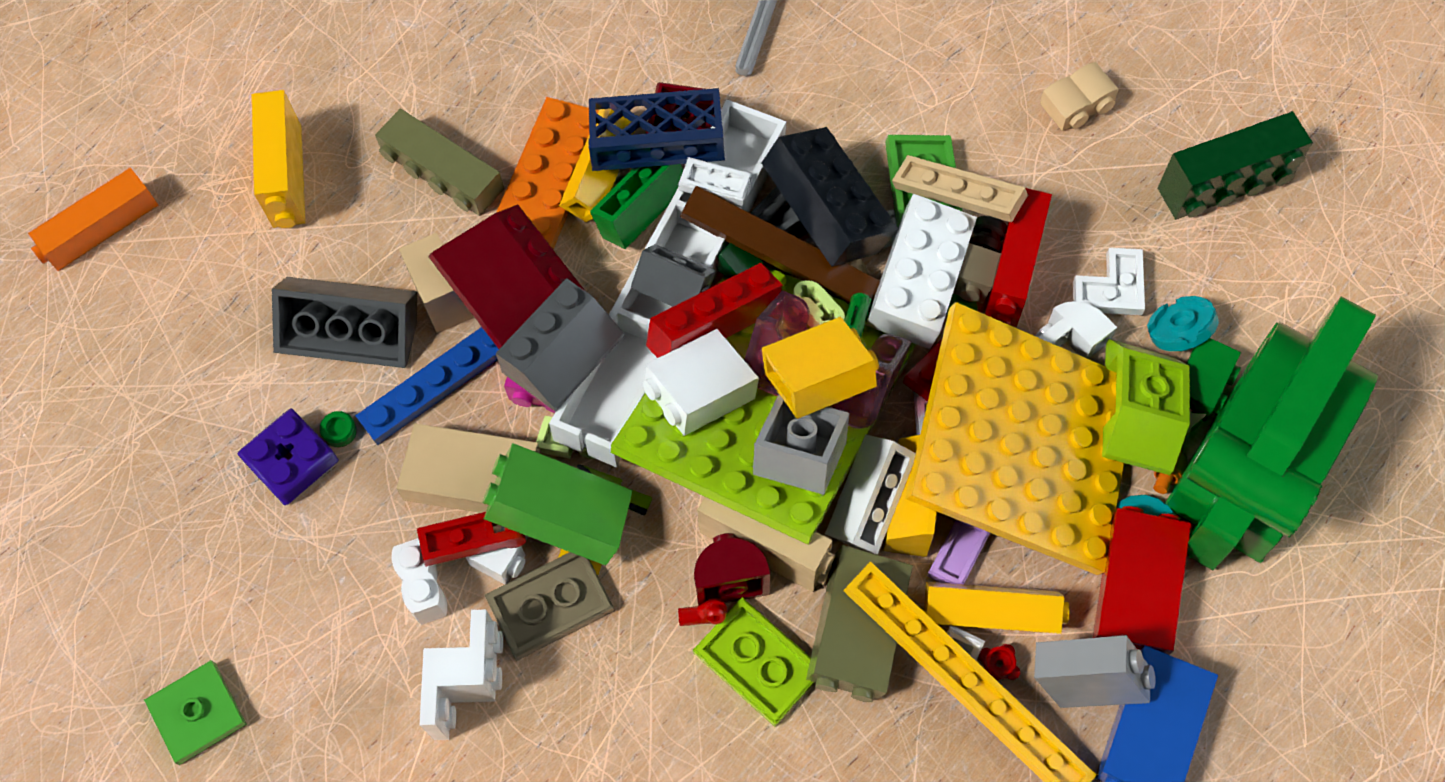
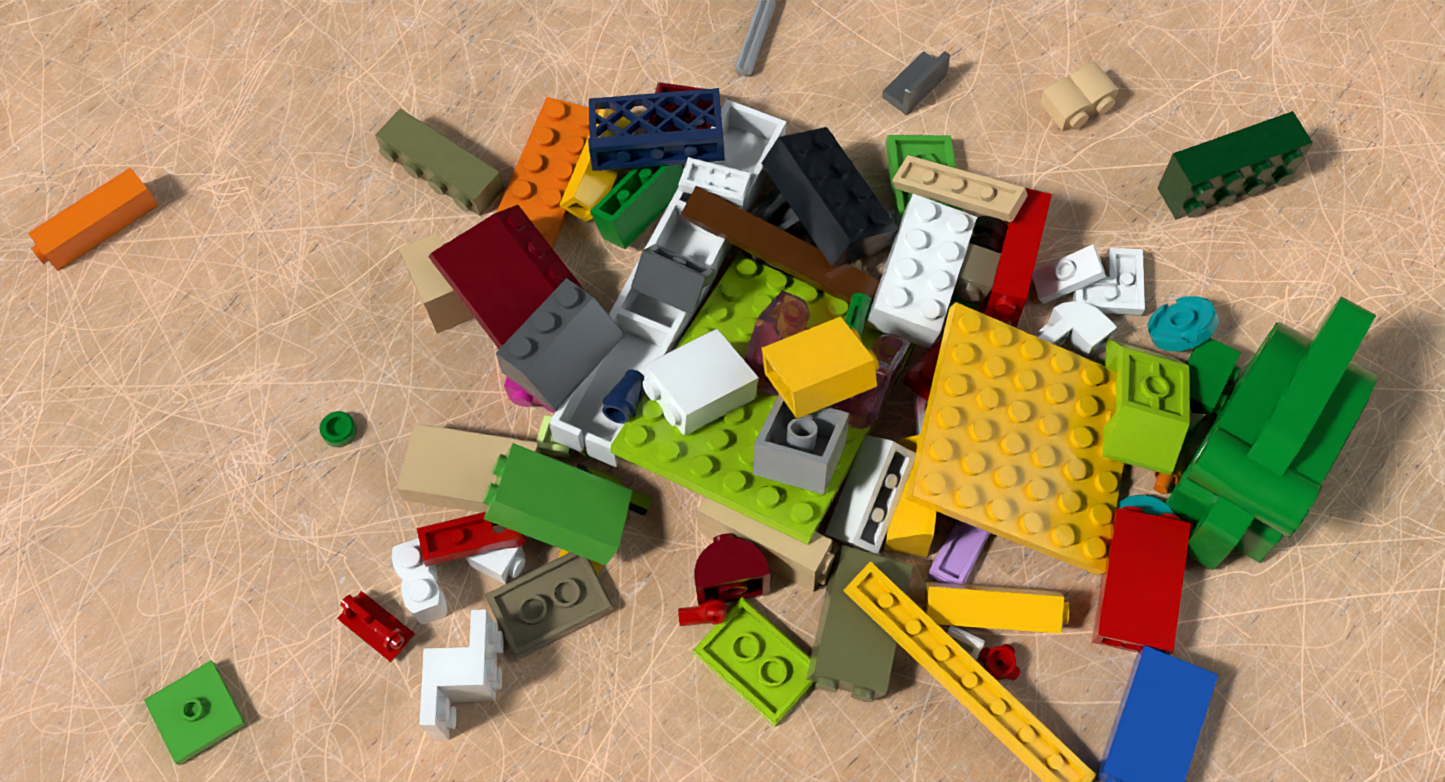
(278, 159): yellow brick -> none
(292, 476): dark purple brick -> none
(343, 321): dark grey slope -> none
(374, 625): none -> red hinge
(428, 386): blue plate -> none
(624, 397): none -> dark blue cone
(723, 307): red brick -> none
(735, 260): dark green slope -> none
(822, 305): yellowish green beam -> none
(916, 81): none -> dark grey panel
(1068, 274): none -> white plate
(1093, 672): light grey brick -> none

